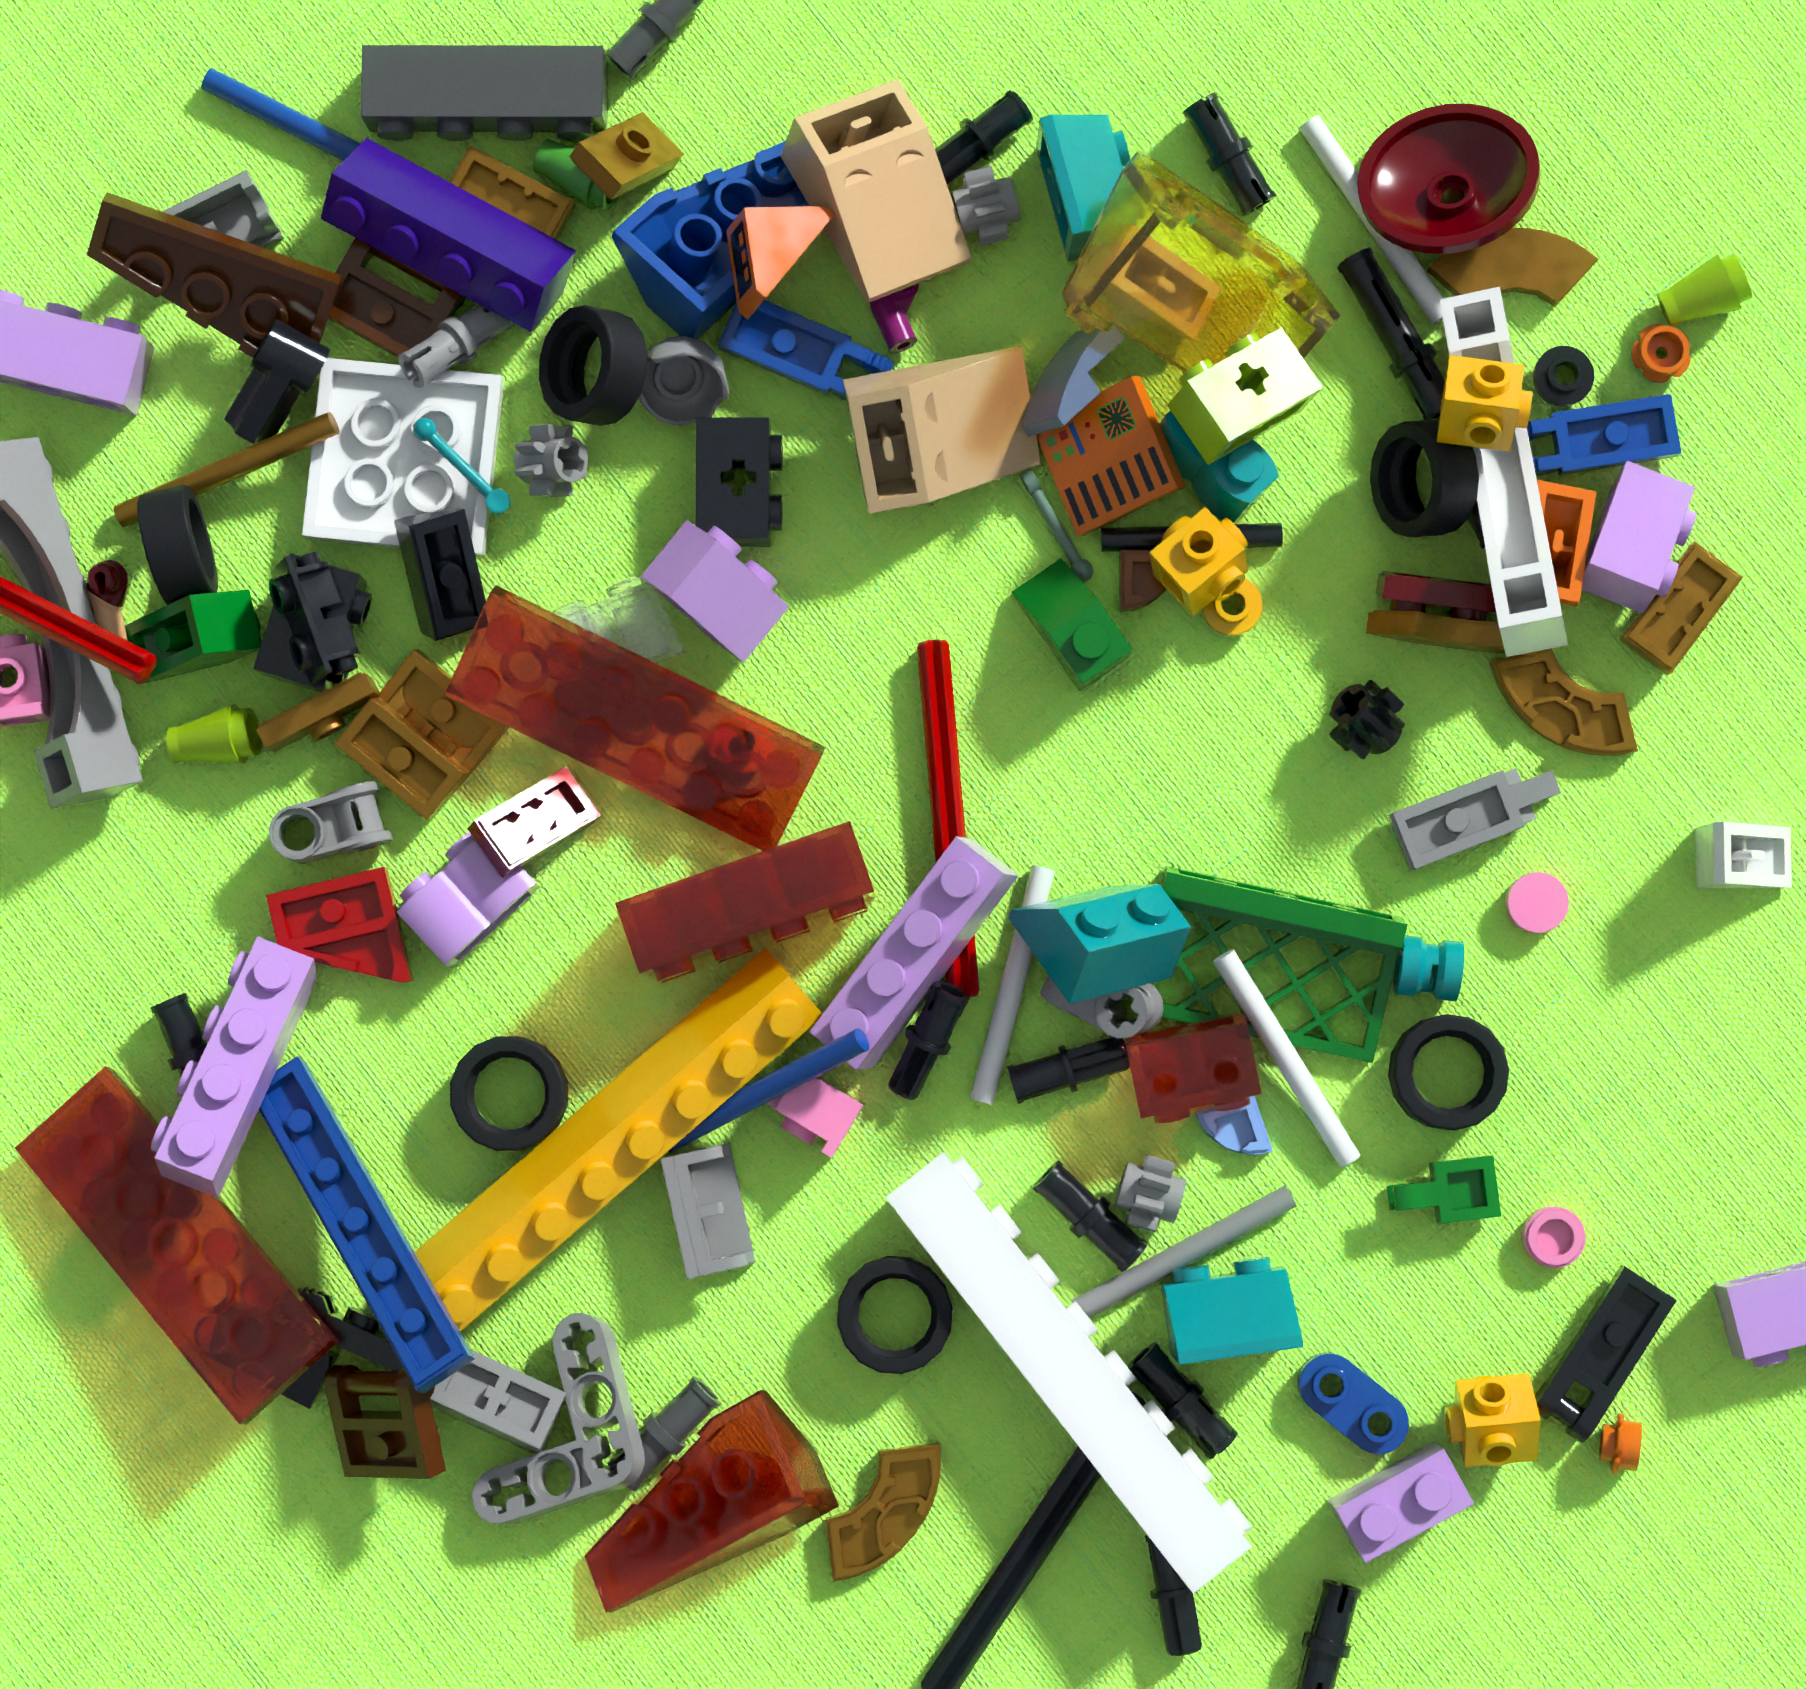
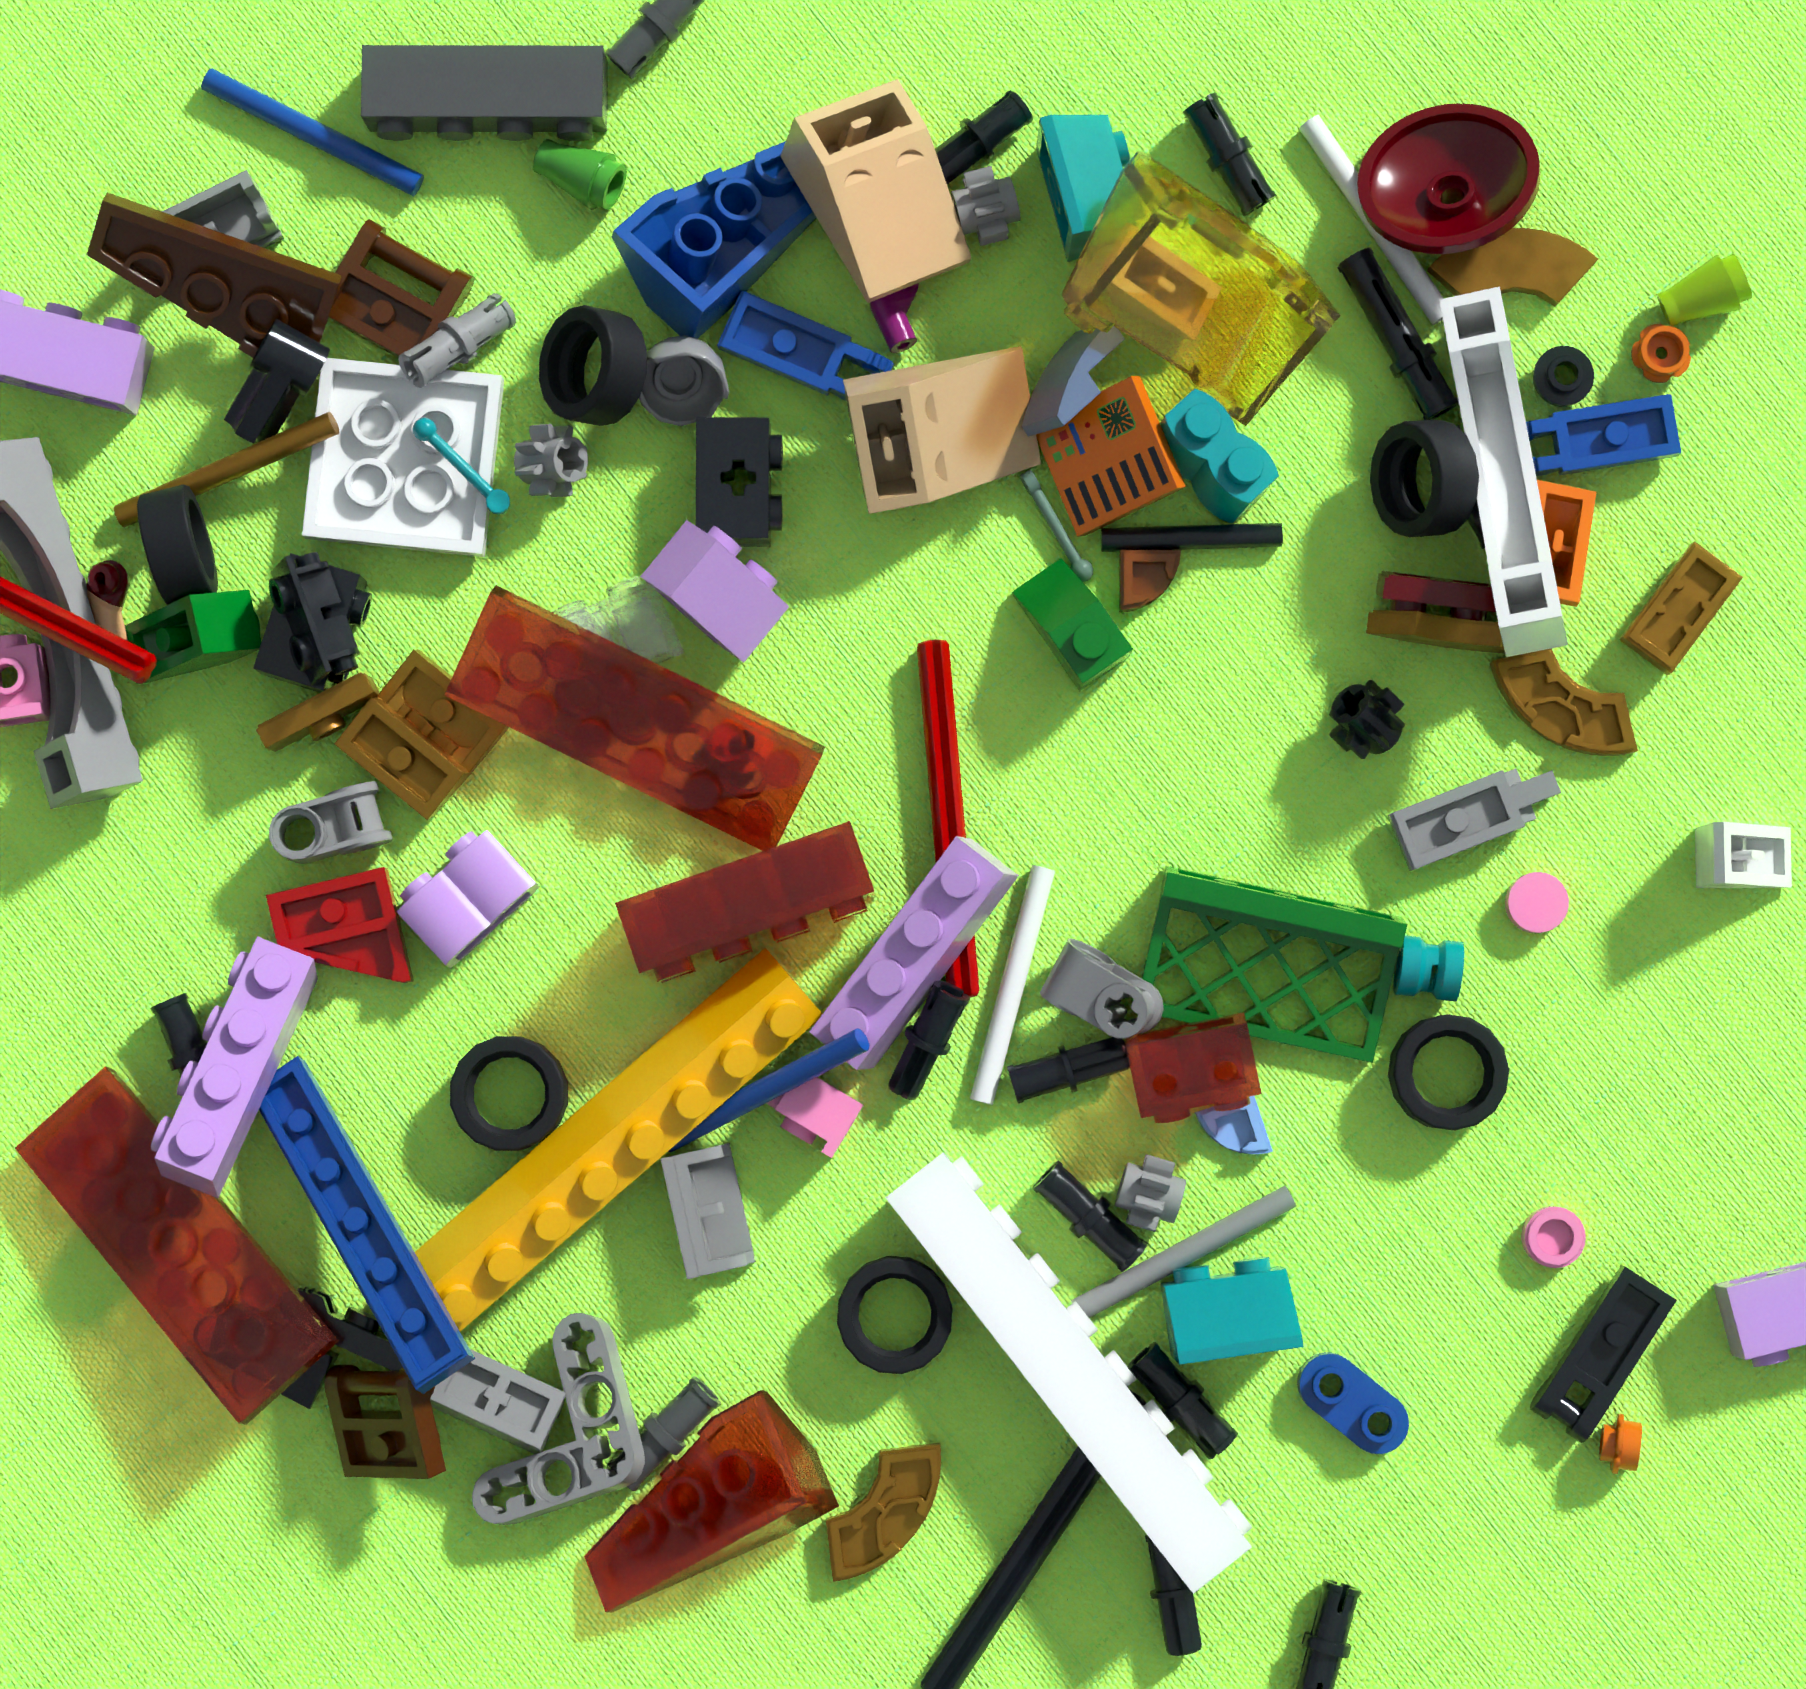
(216, 737): lime cone -> none
(441, 571): black slope -> none
(447, 234): dark purple brick -> none
(513, 192): pearl gold plate -> none
(534, 822): plate -> none
(626, 155): pearl gold plate -> none
(766, 245): slope -> none
(1104, 938): teal slope -> none
(1200, 560): yellow brick -> none
(1235, 624): yellow plate -> none
(1273, 388): brick -> none
(1286, 1058): white bar -> none
(1400, 1502): lavender brick -> none
(1457, 1190): green plate -> none
(1482, 403): yellow brick -> none
(1494, 1420): yellow brick -> none
(1637, 536): lavender brick -> none

